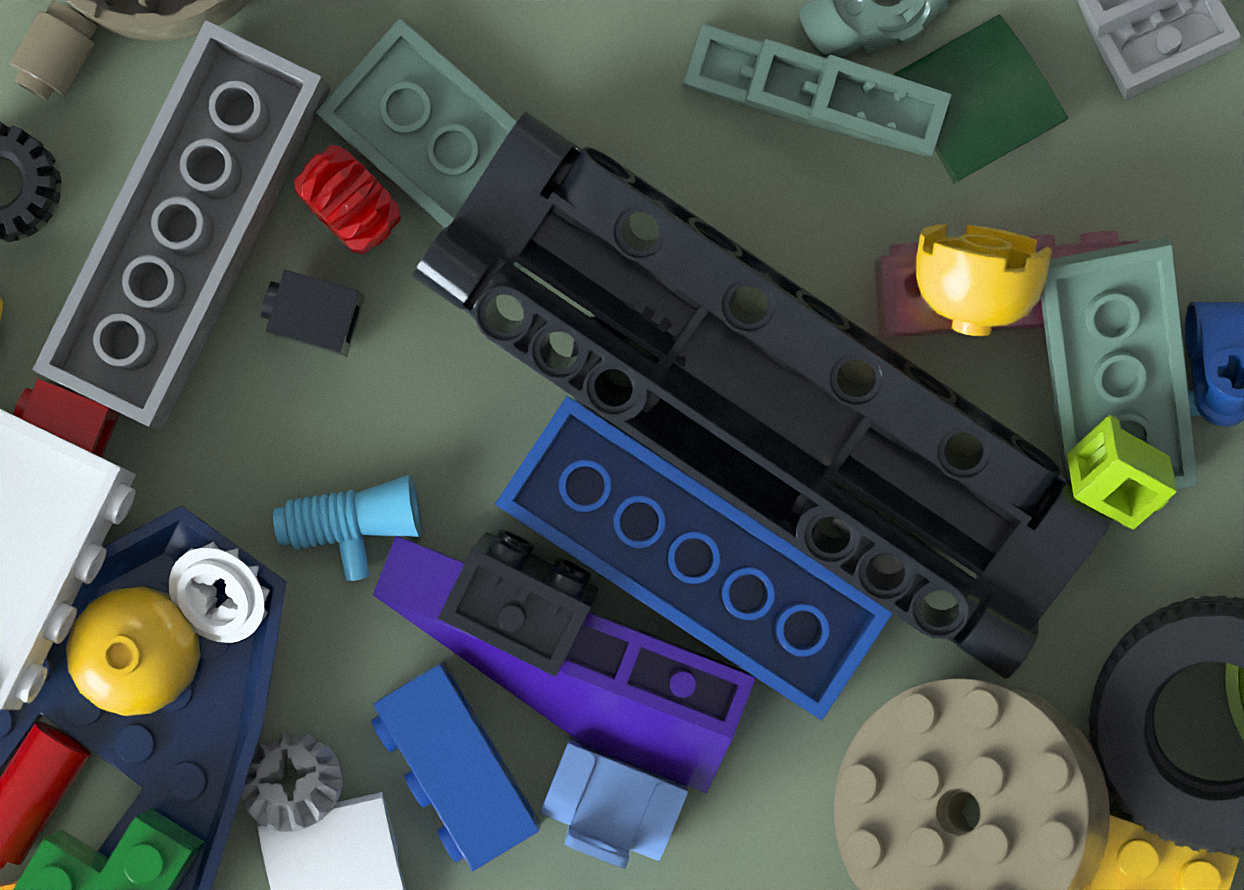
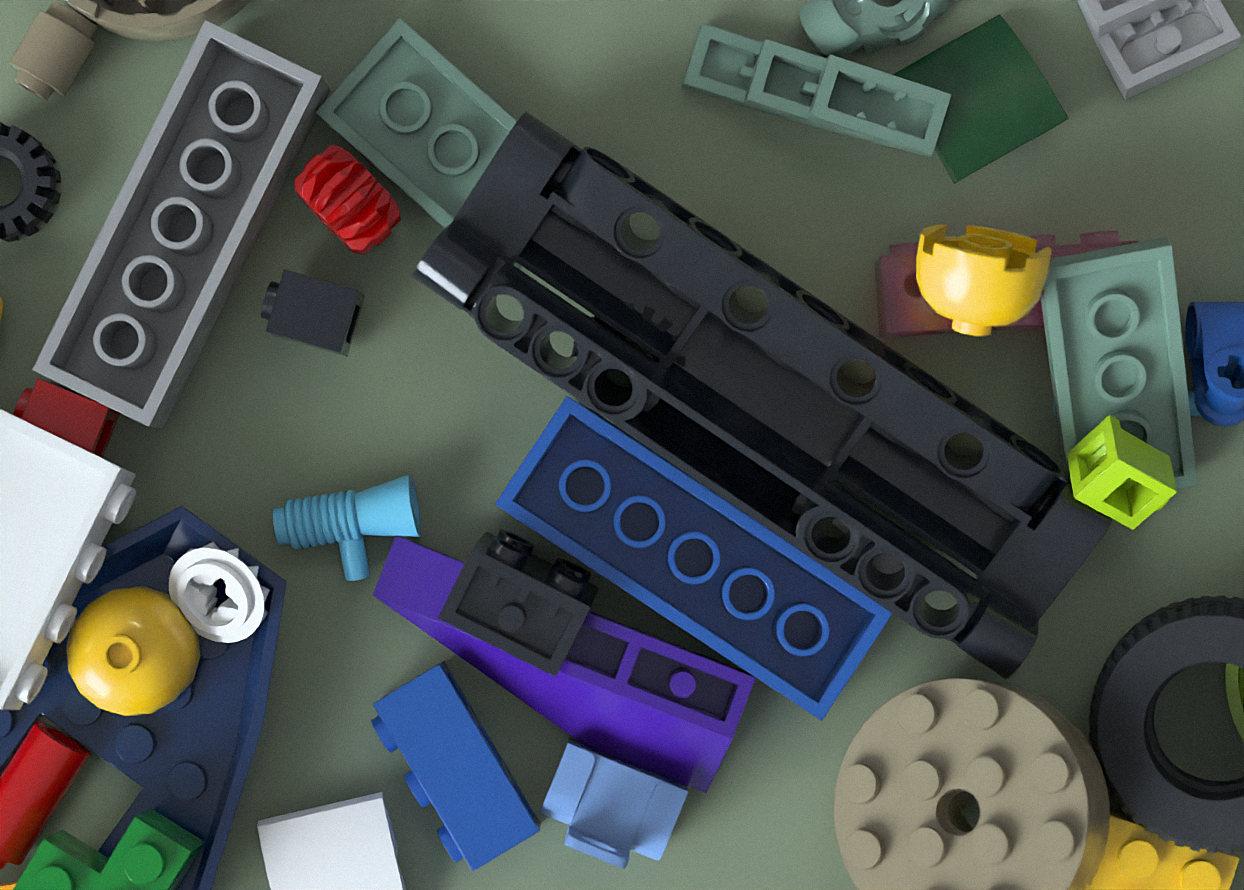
(313, 795): light grey gear -> none

